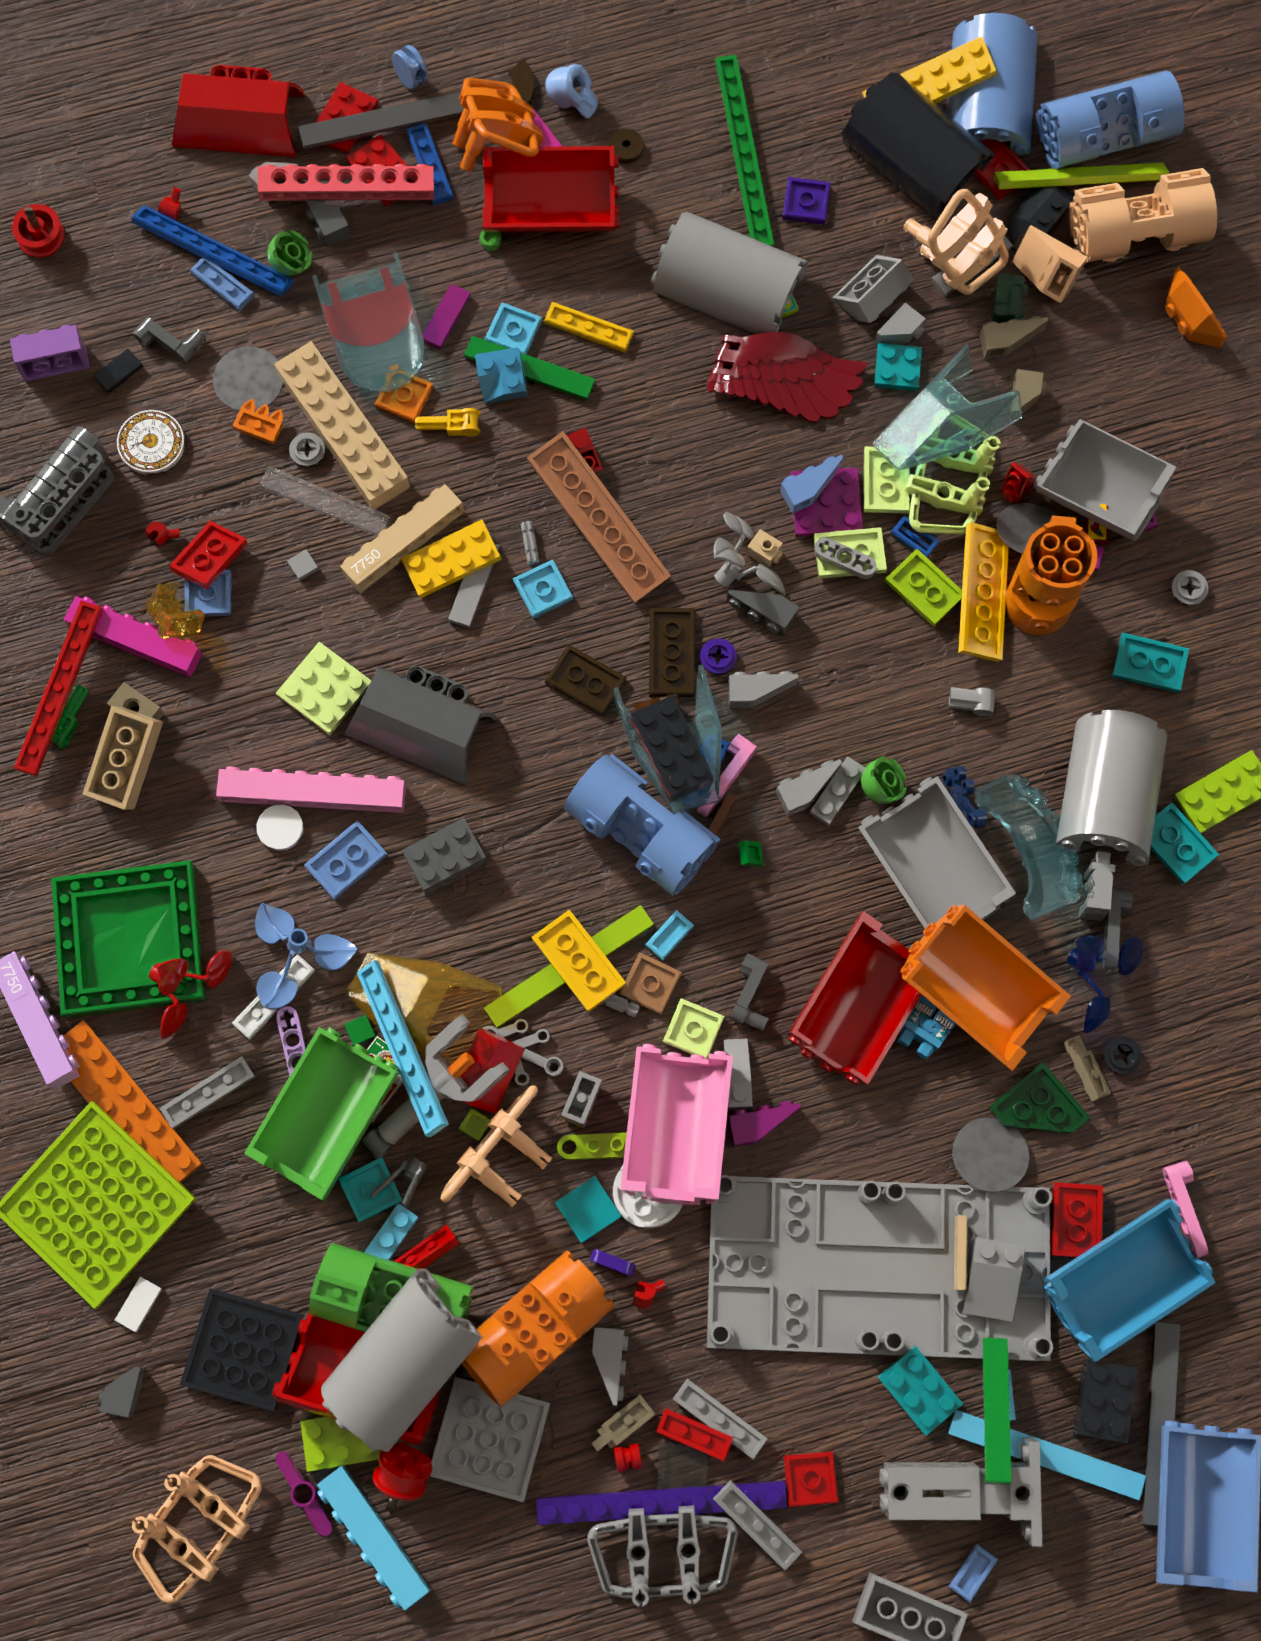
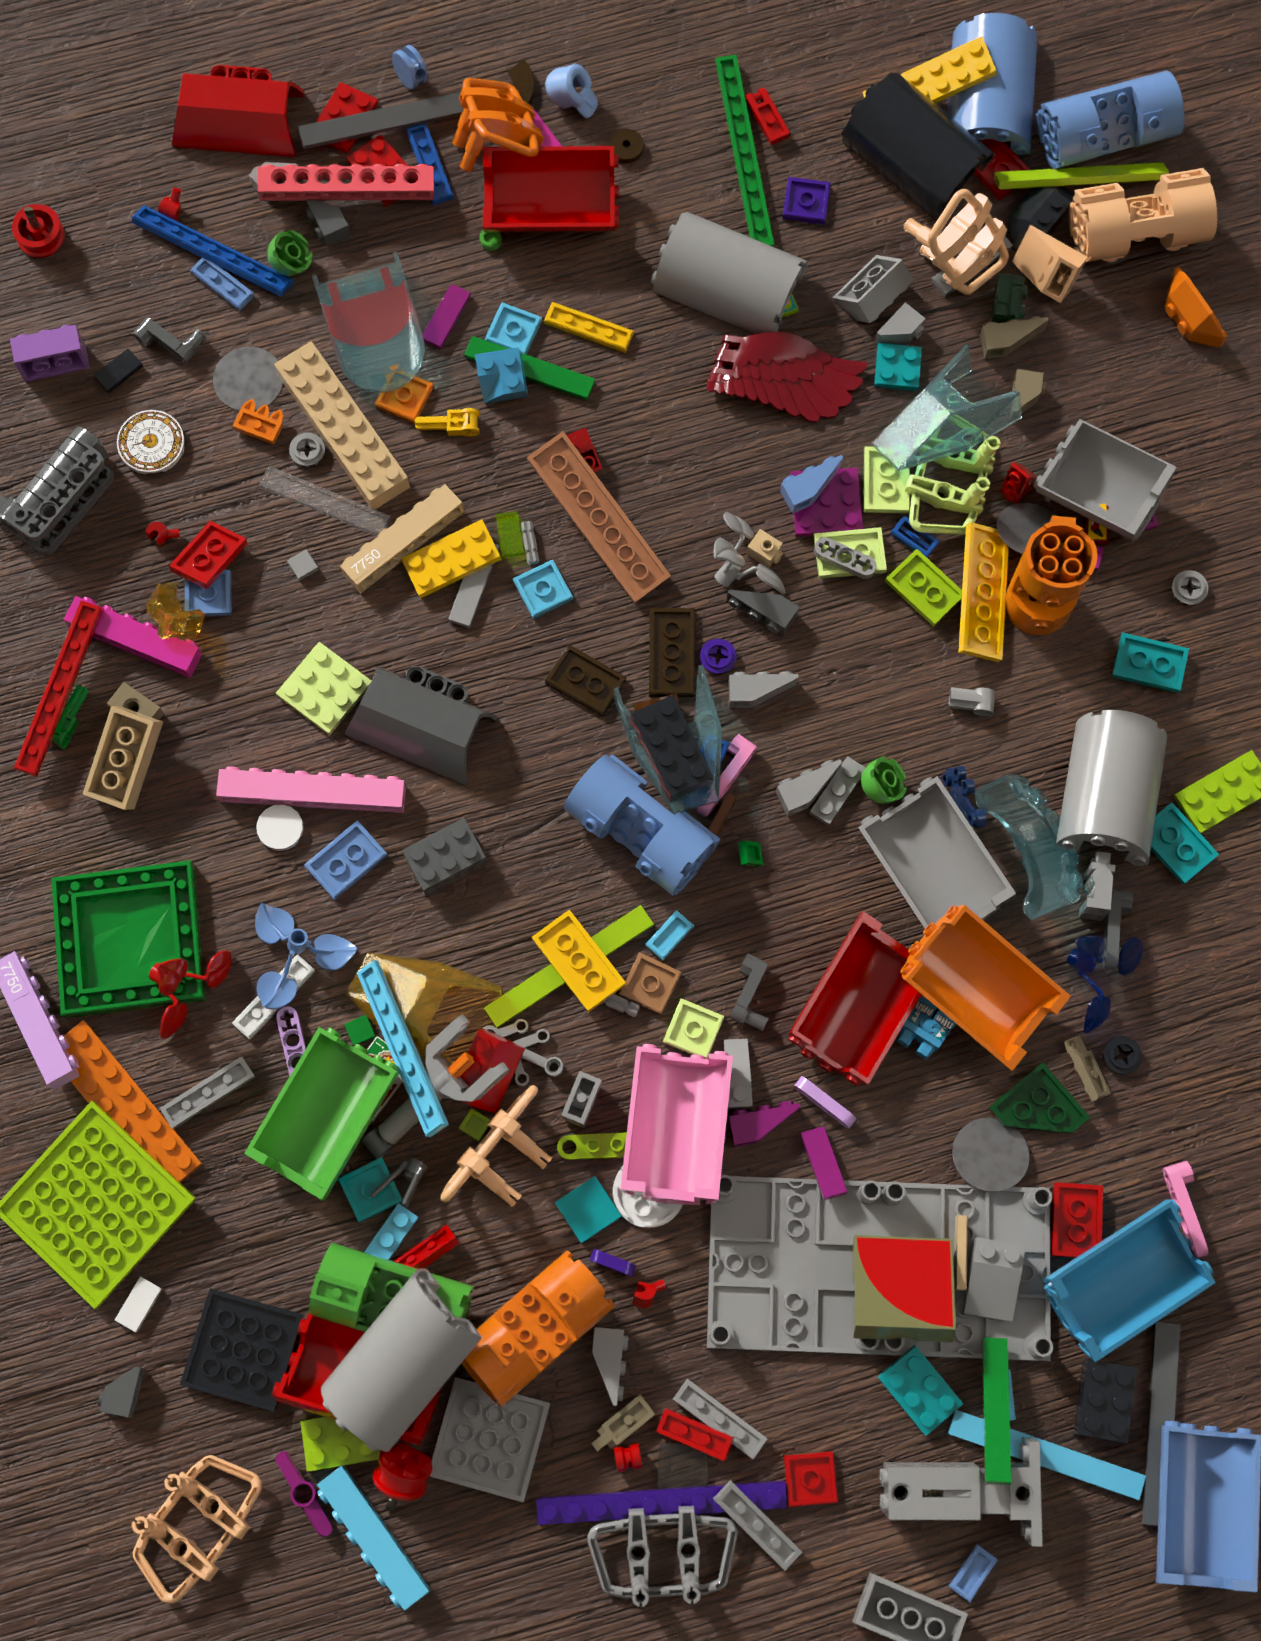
(509, 534): none -> clear neon green tile
(767, 116): none -> red plate
(823, 1163): none -> magenta tile
(825, 1102): none -> lavender beam
(903, 1288): none -> red tile

